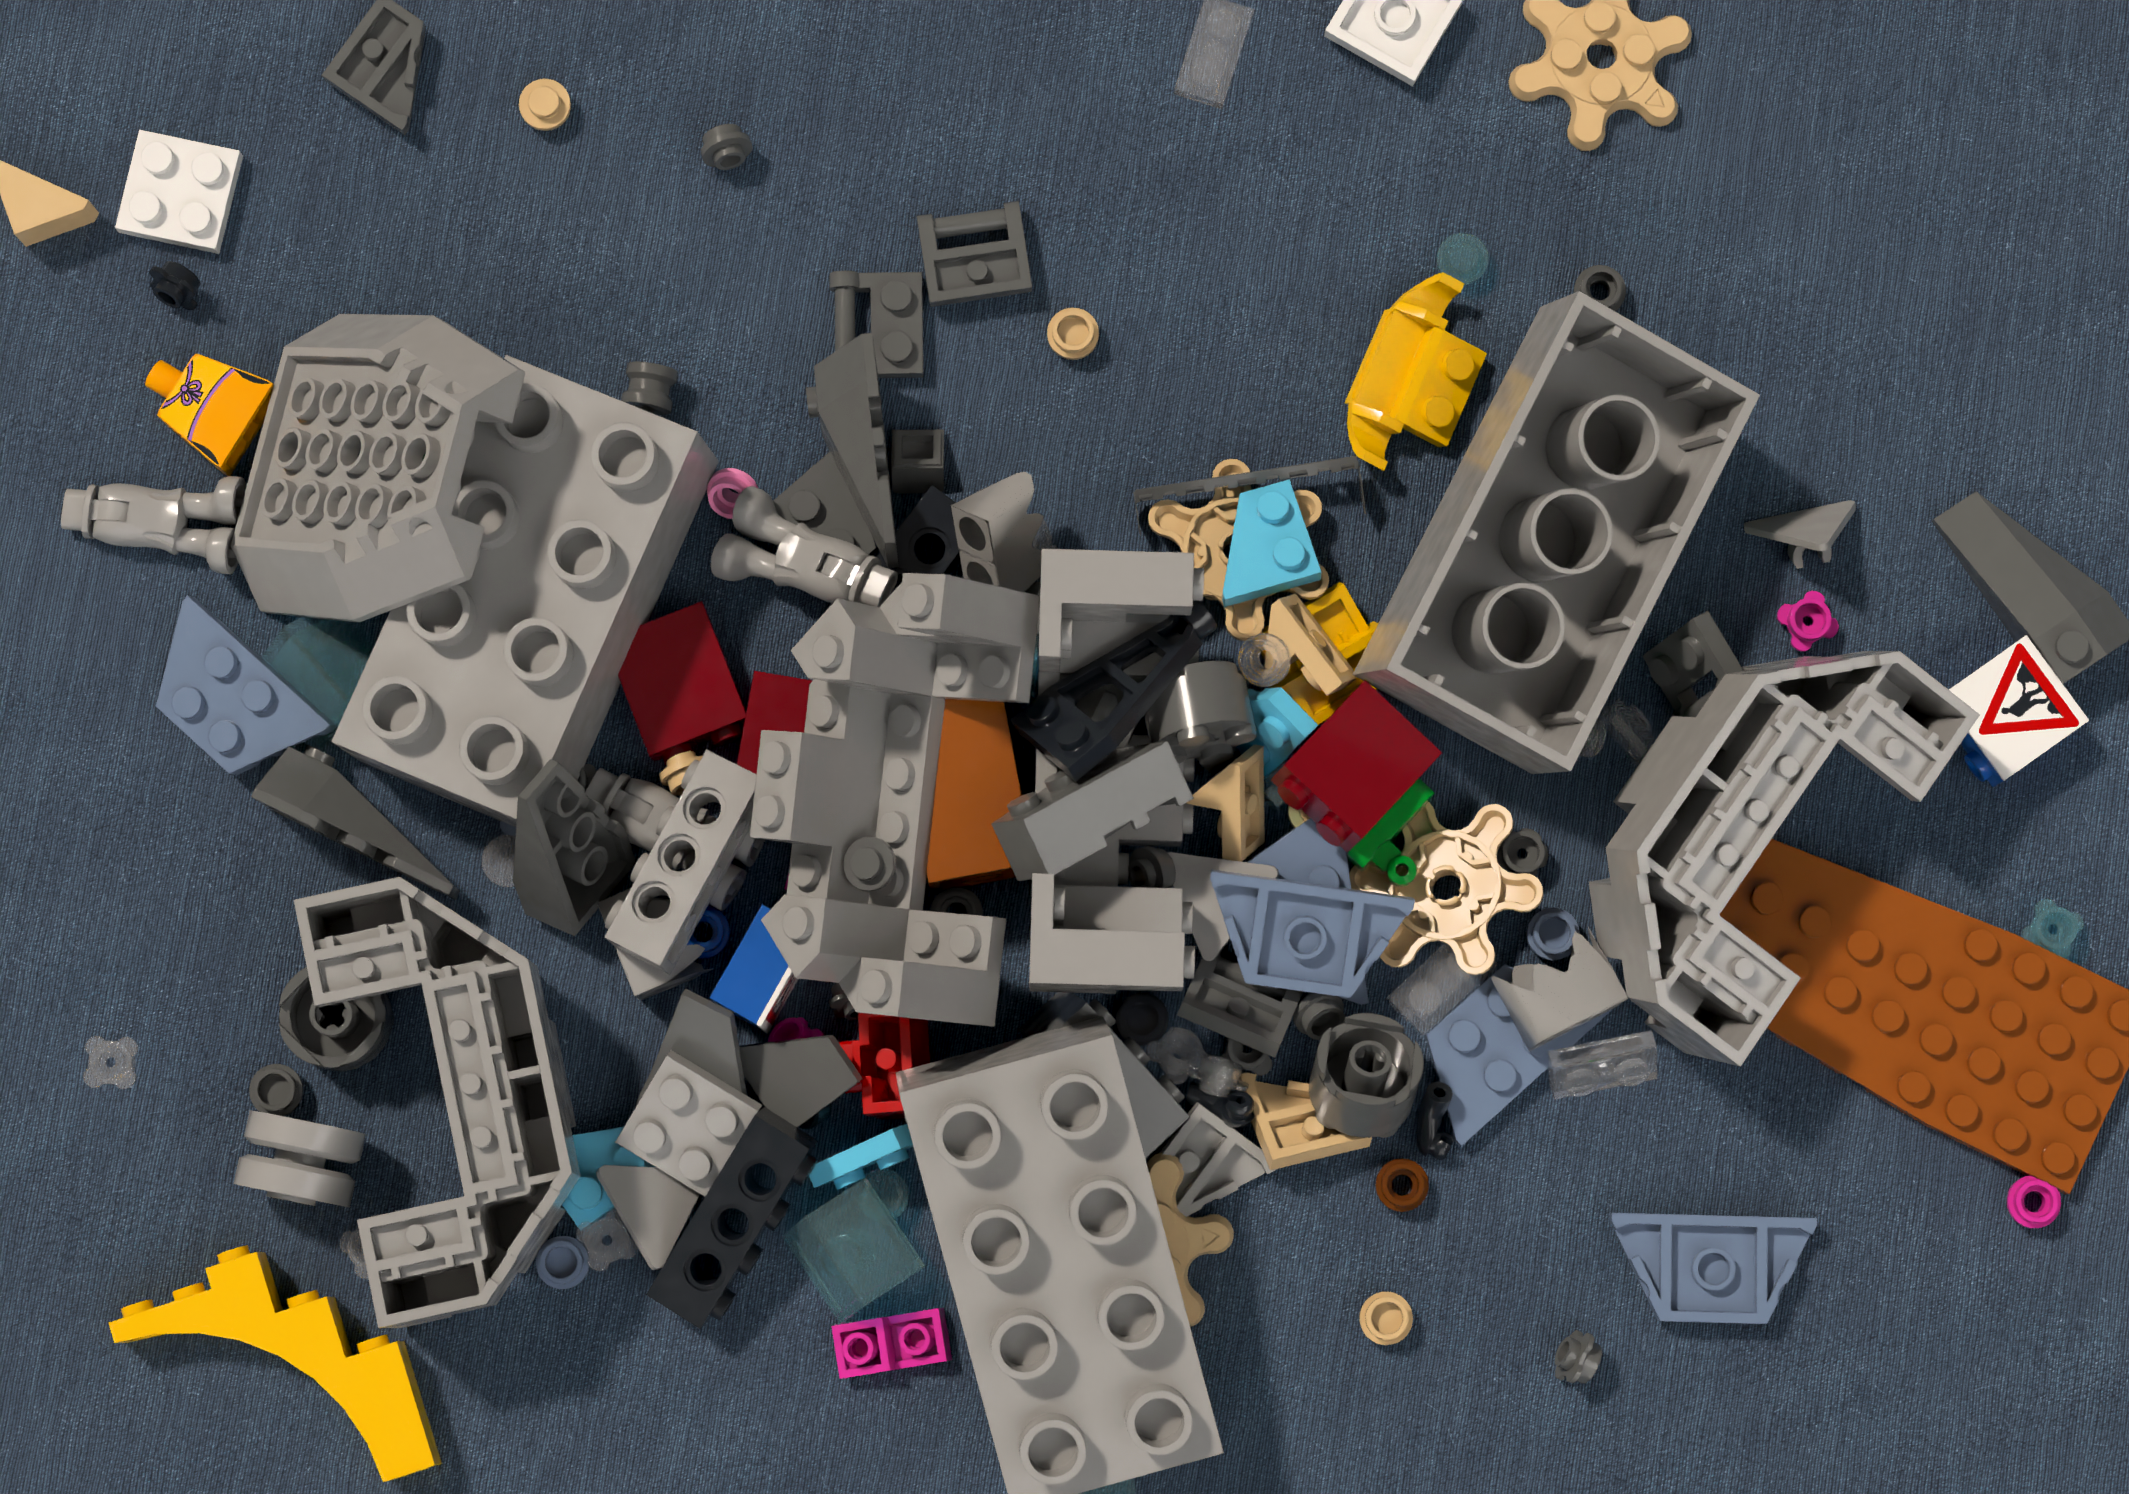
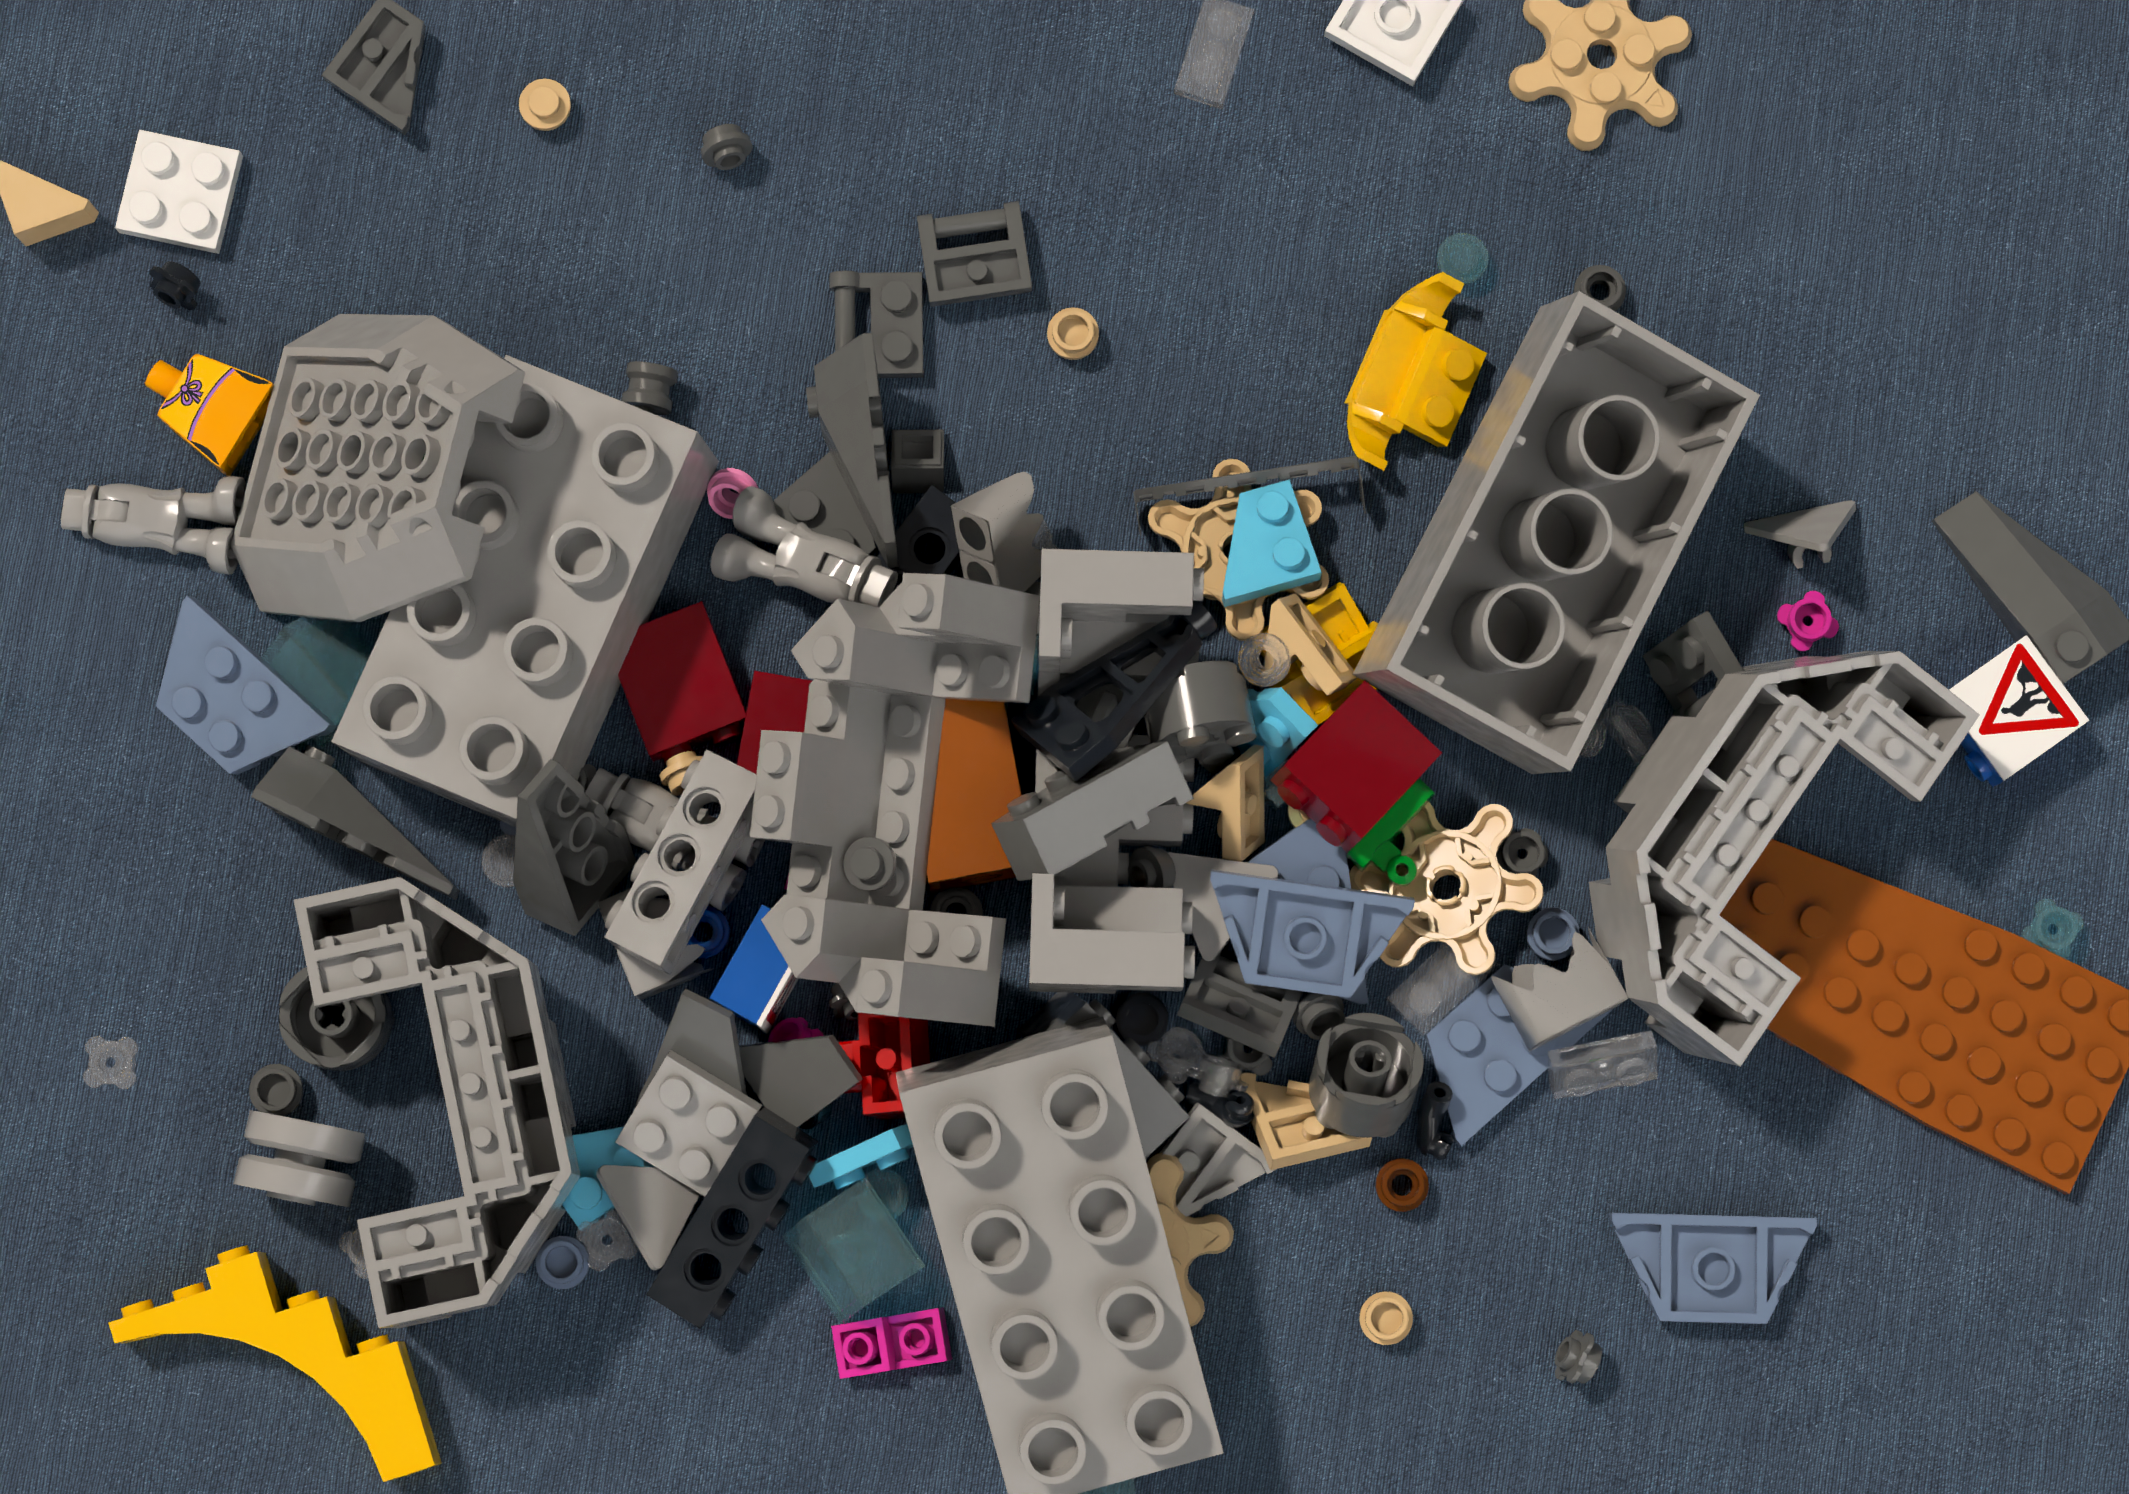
(2049, 1206): dark pink plate -> none

